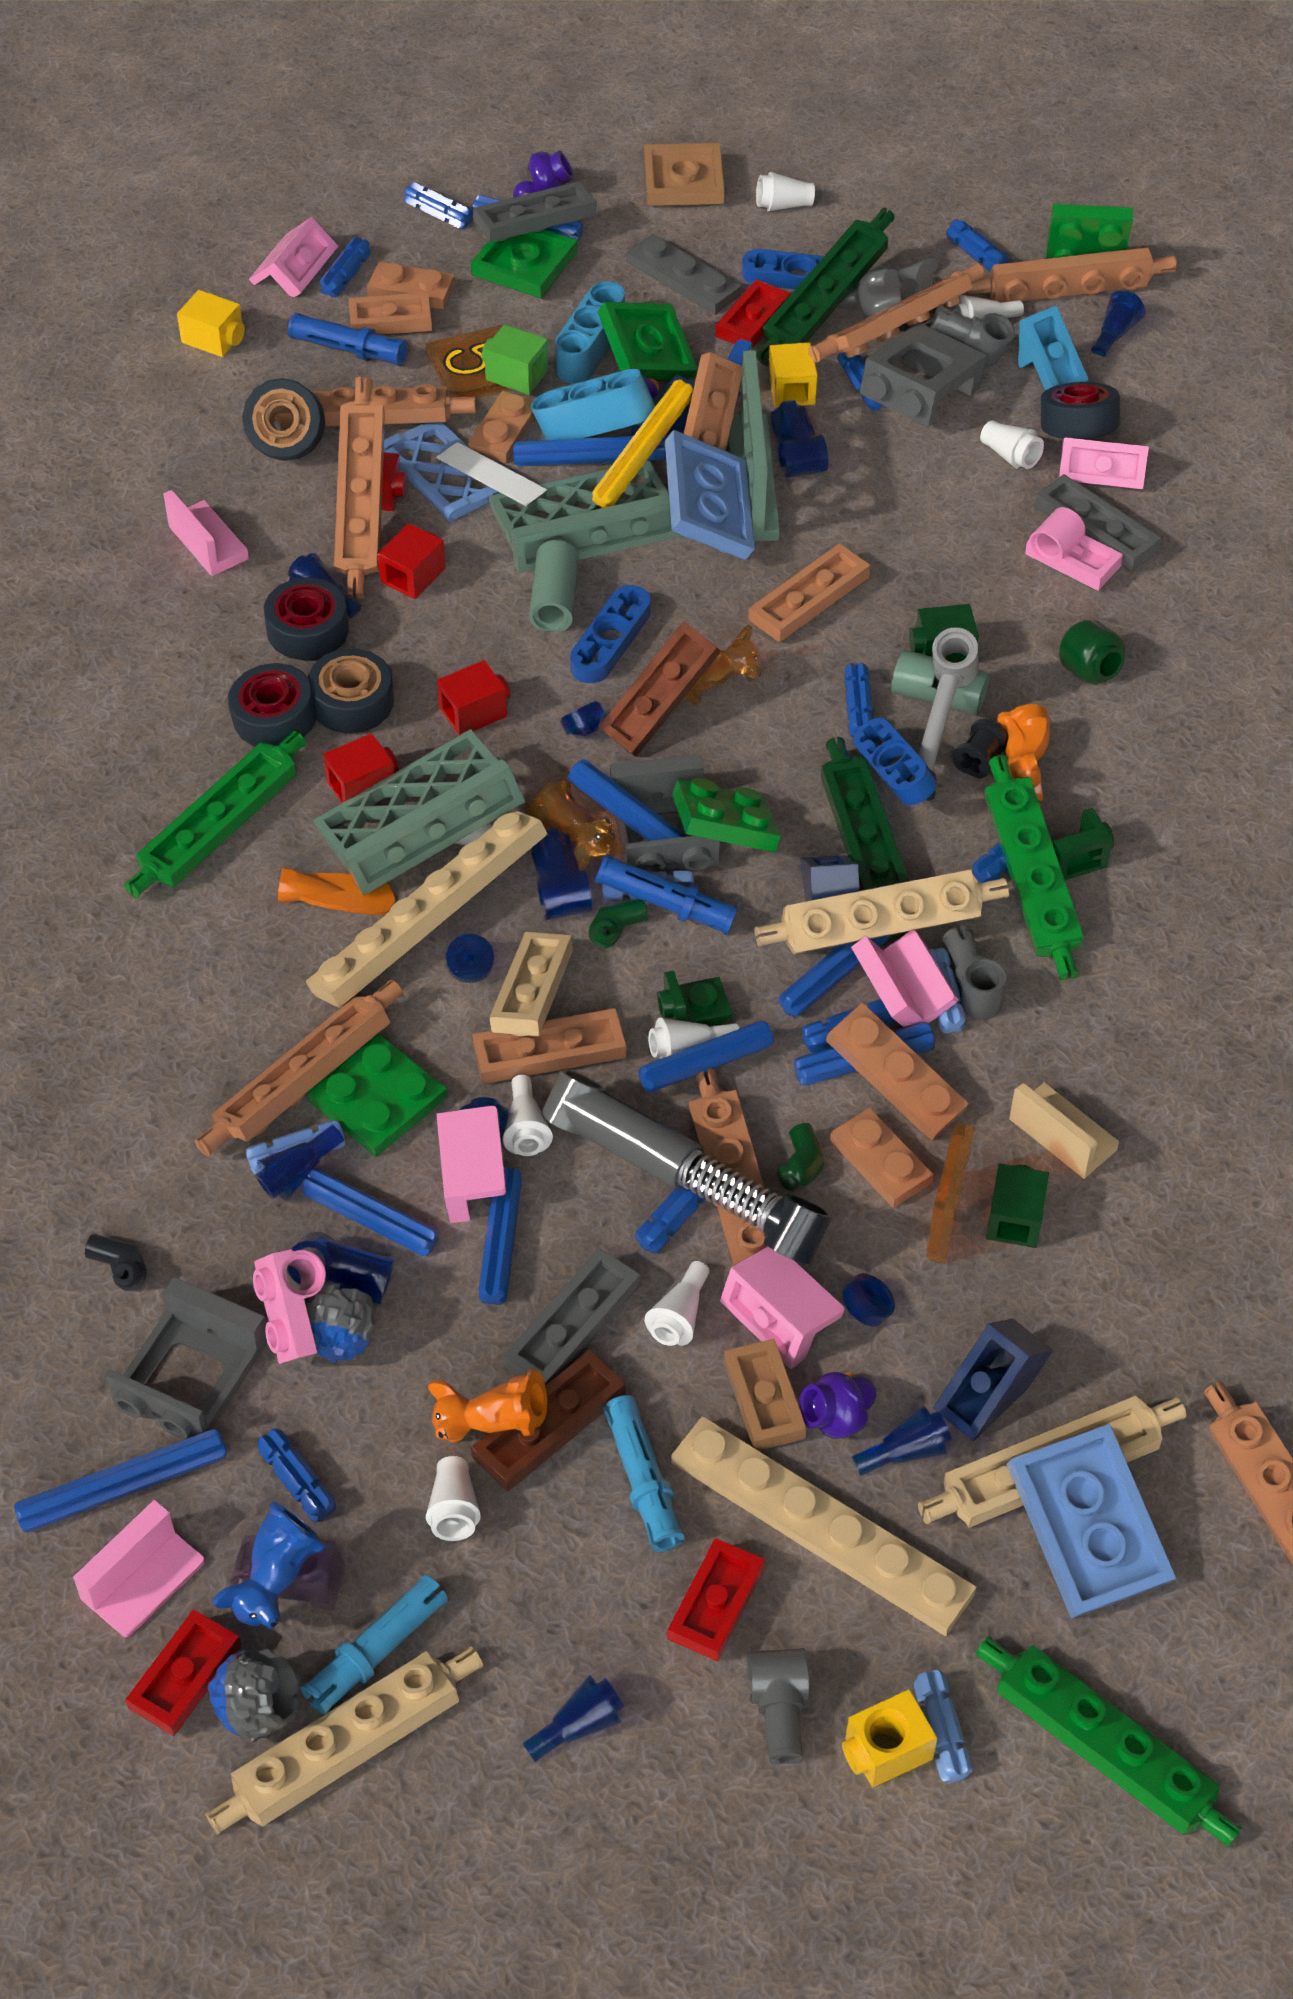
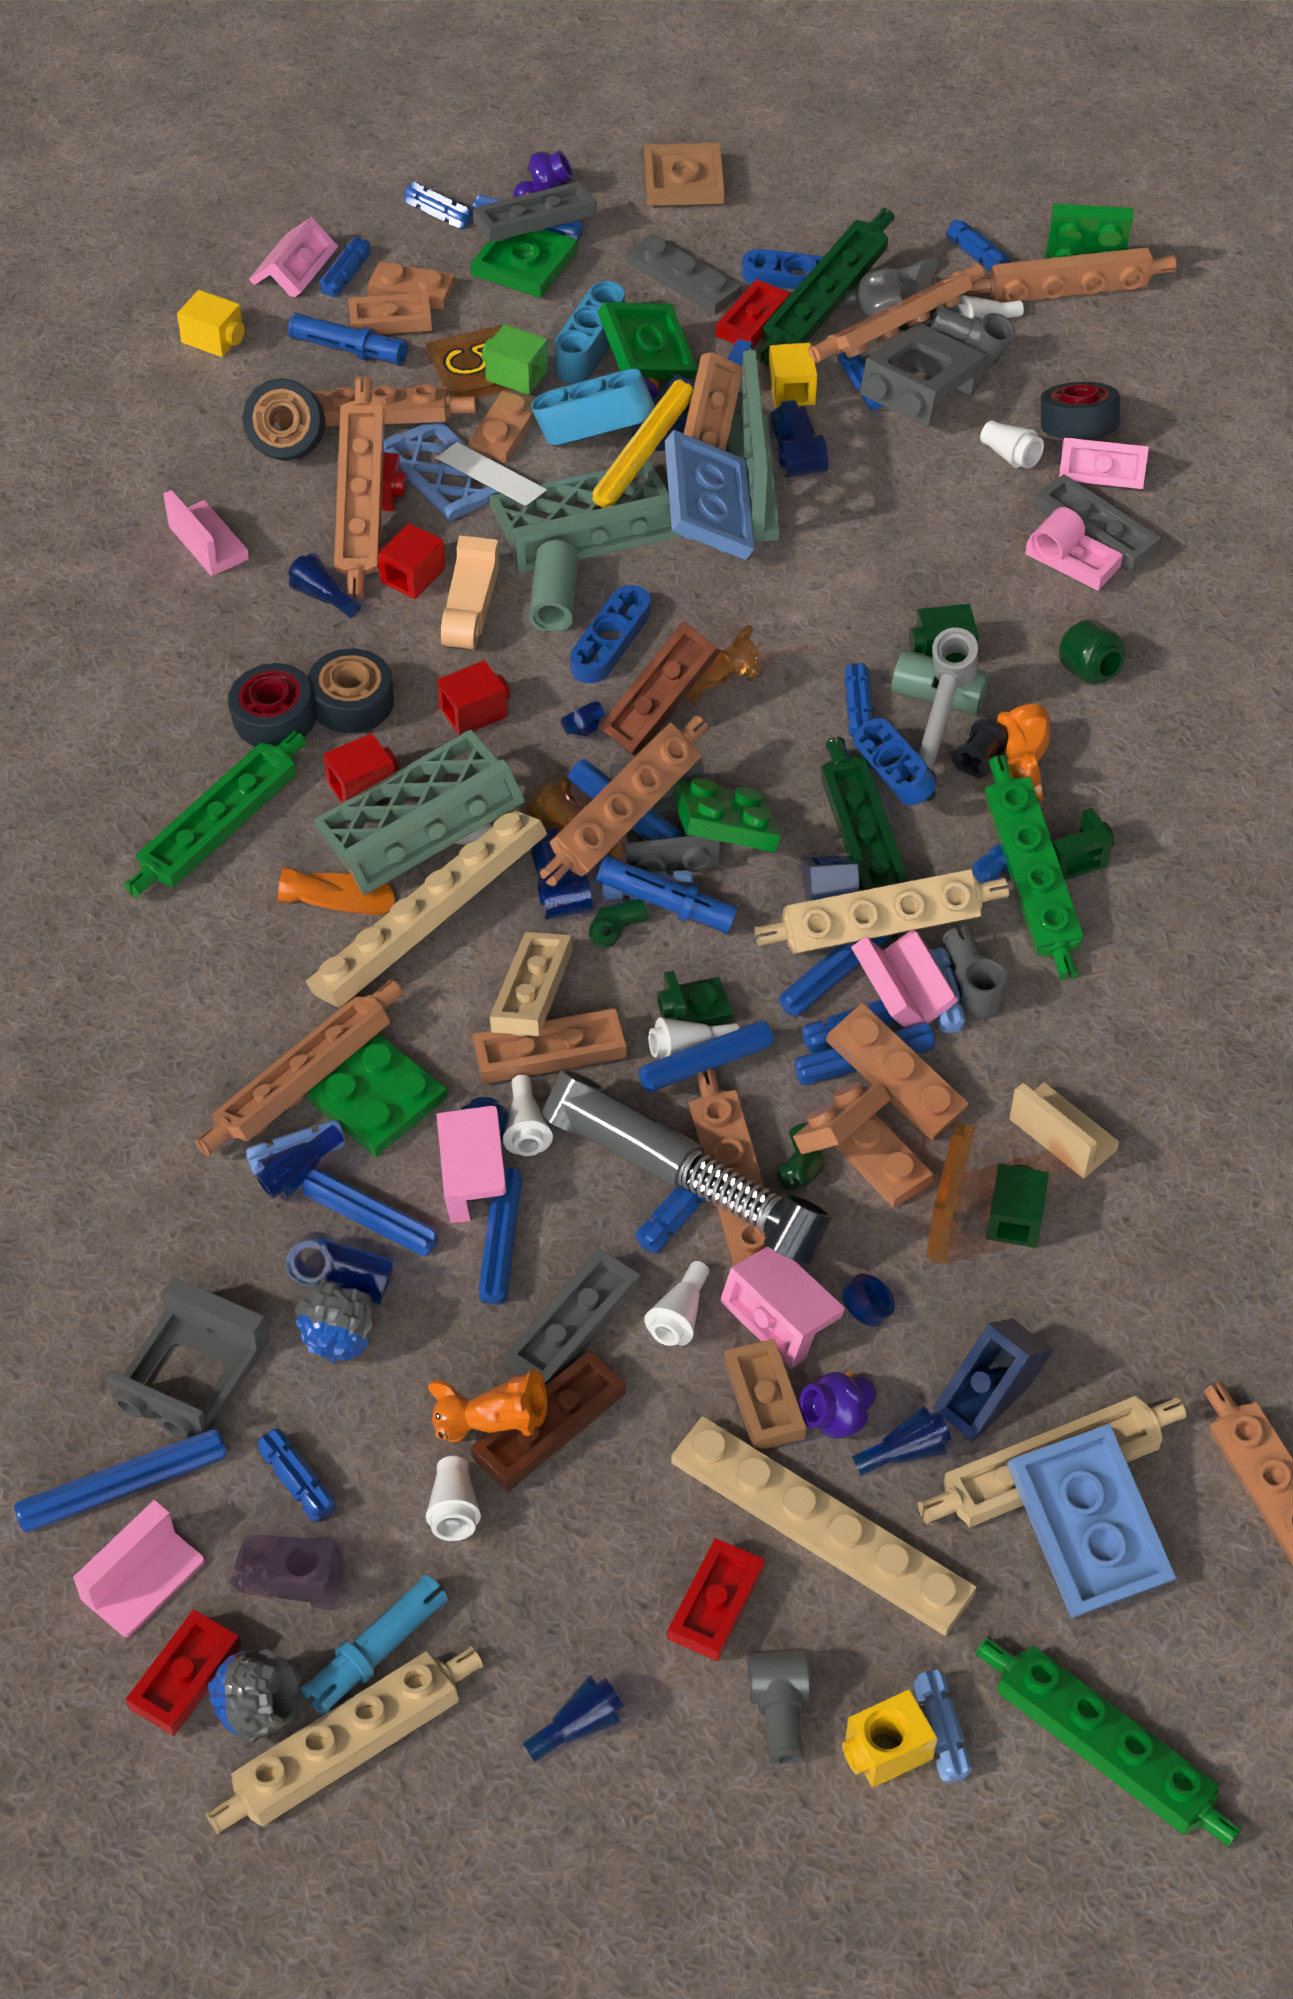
(123, 1257): black arm -> none
(277, 1557): blue animal -> none
(288, 1325): bright pink plate -> none
(306, 618): black wheel -> none
(469, 958): clear blue tile -> none
(470, 592): none -> light nougat leg
(576, 451): blue axle -> none
(624, 800): none -> nougat plate
(650, 1492): dark azure pin -> none
(783, 192): white cone -> none
(809, 592): nougat plate -> none
(837, 1121): none -> nougat plate
(1050, 348): dark azure slope -> none
(1122, 313): clear blue cone -> none

